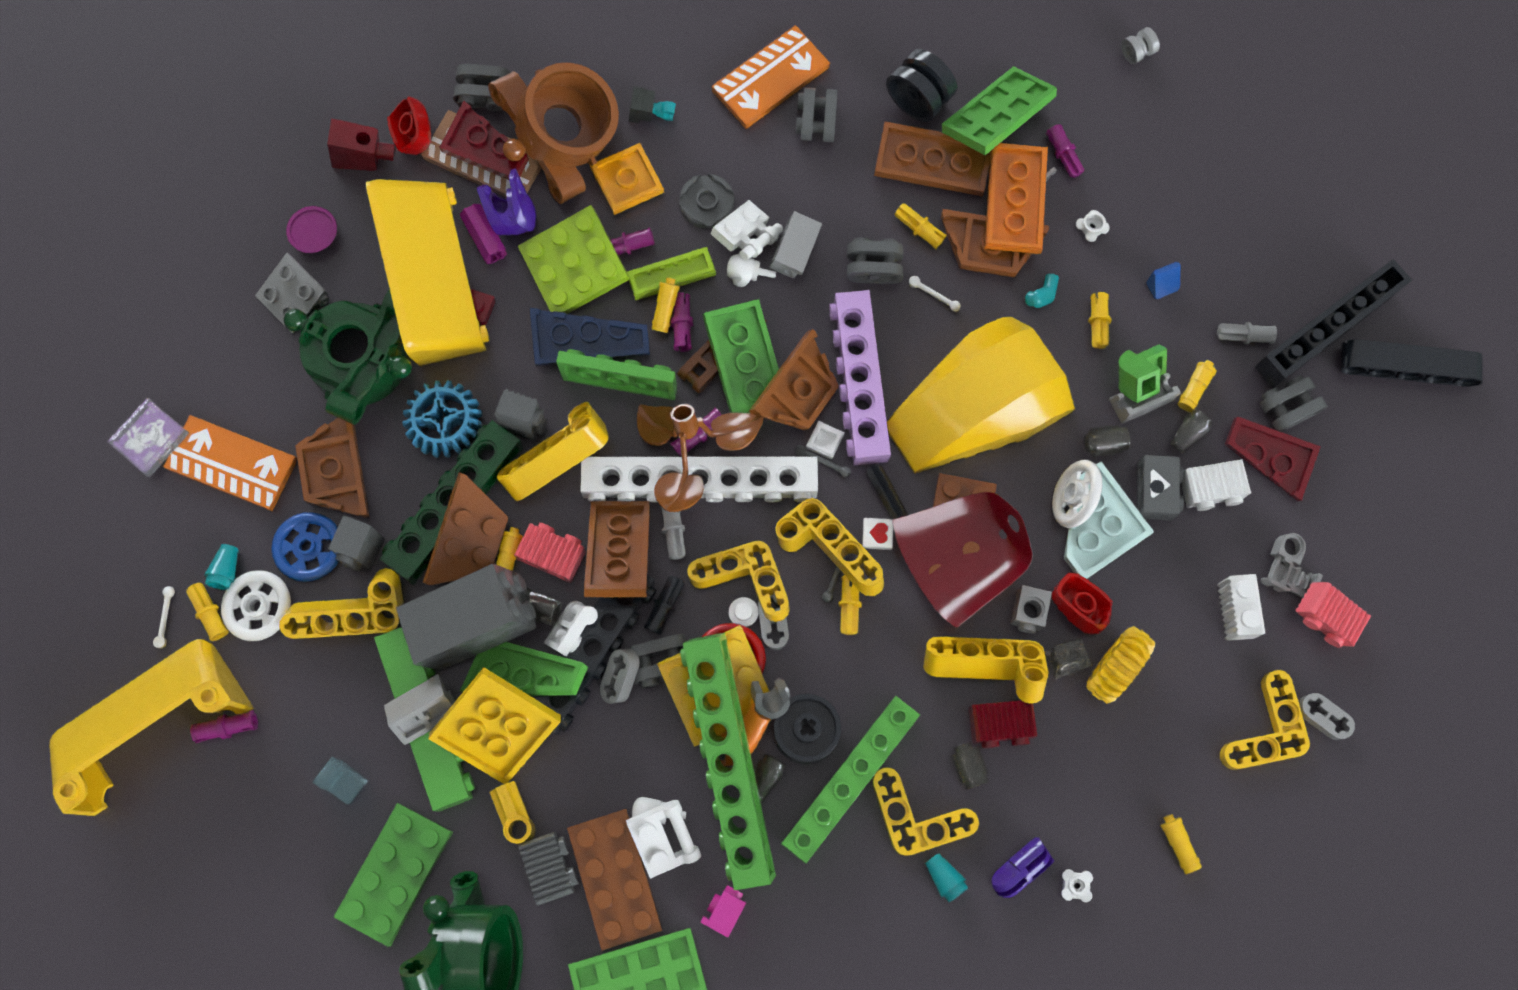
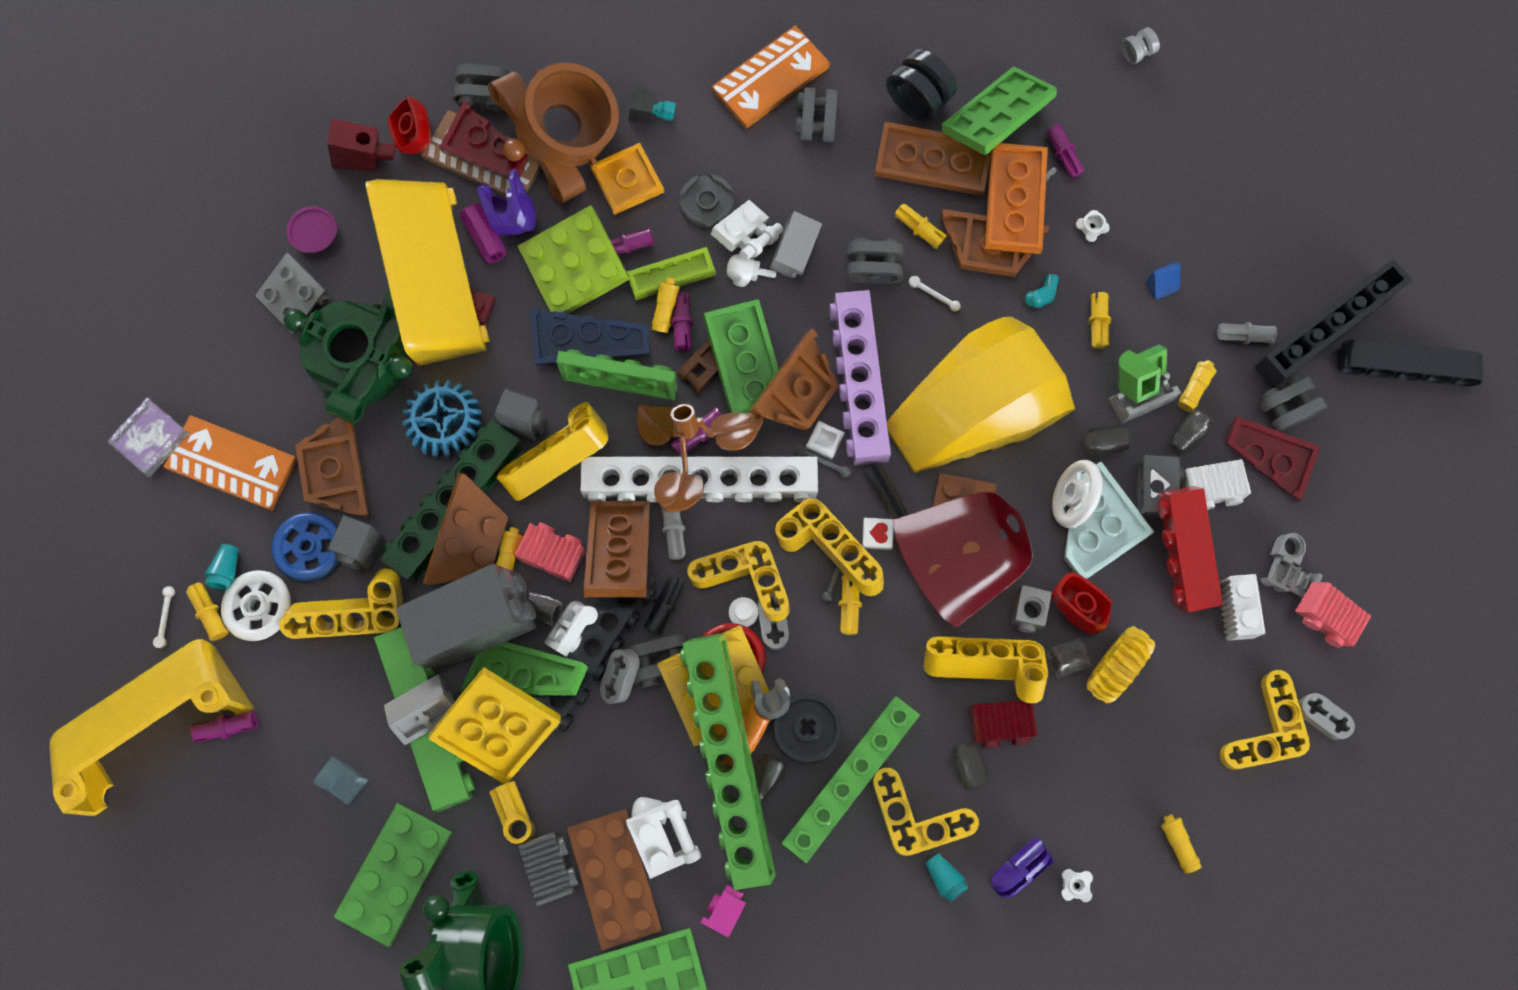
(1190, 549): none -> red brick

